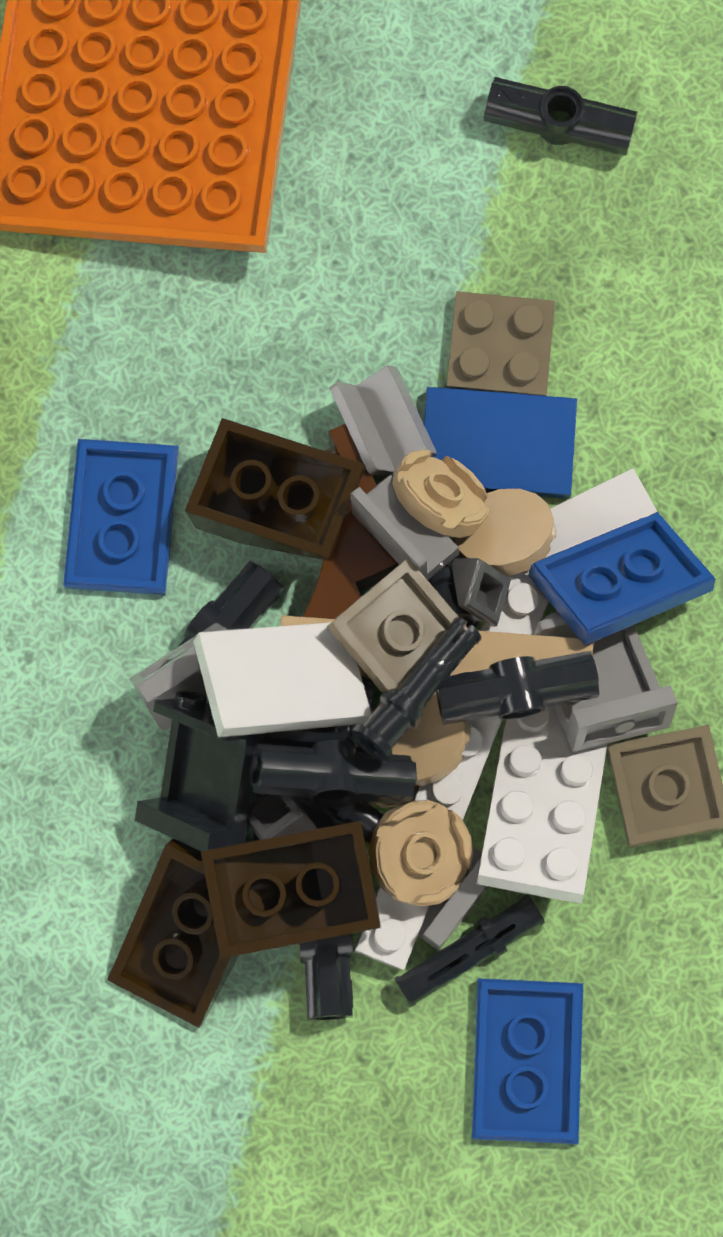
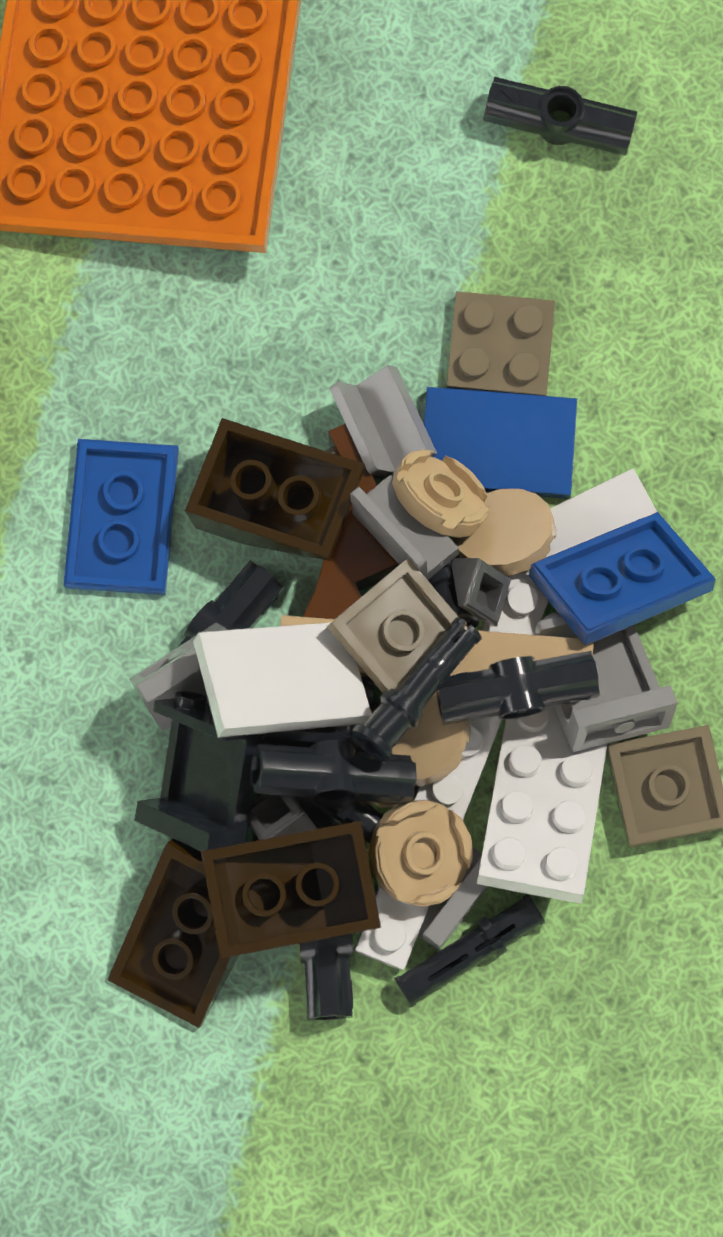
(527, 1061): blue tile -> none

